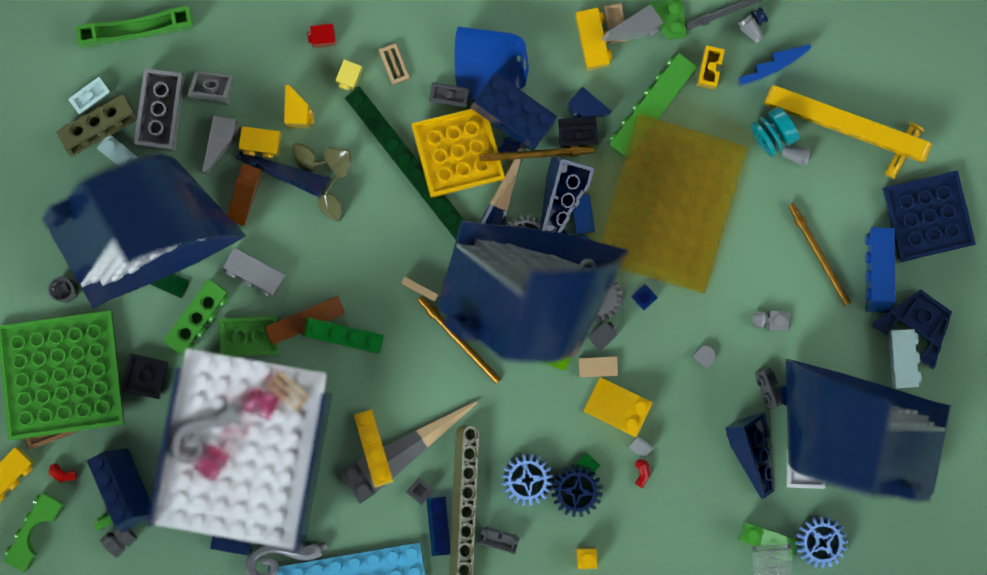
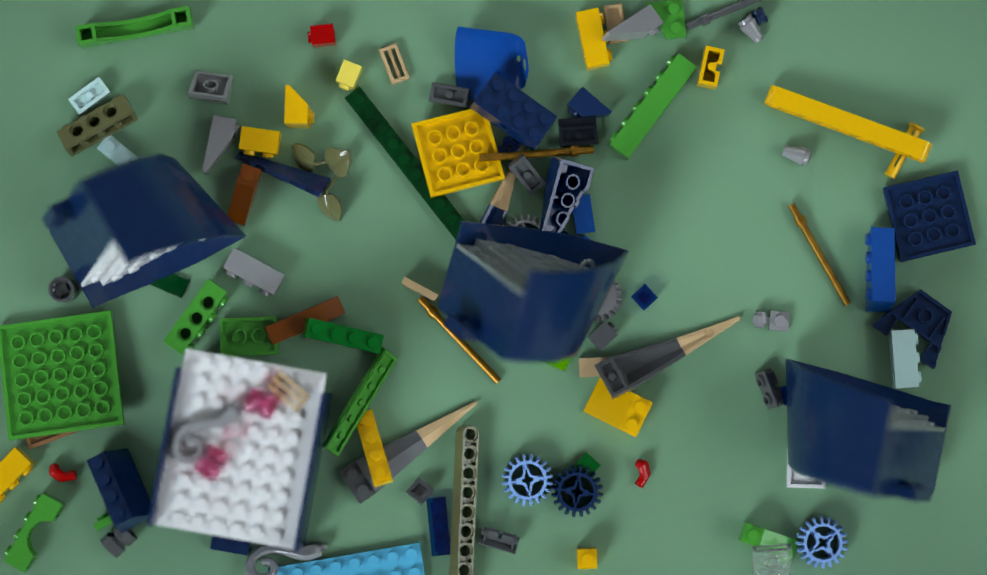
(145, 376): black plate -> none
(159, 109): light grey brick -> none
(359, 402): none -> bright green tile
(526, 174): none -> dark grey plate
(631, 369): none -> dark grey plate
(640, 447): light grey slope -> none
(673, 202): clear yellow plate -> none
(705, 356): light grey tile -> none
(750, 446): dark blue wedge -> none
(771, 133): teal wheel -> none
(779, 61): blue slope -> none

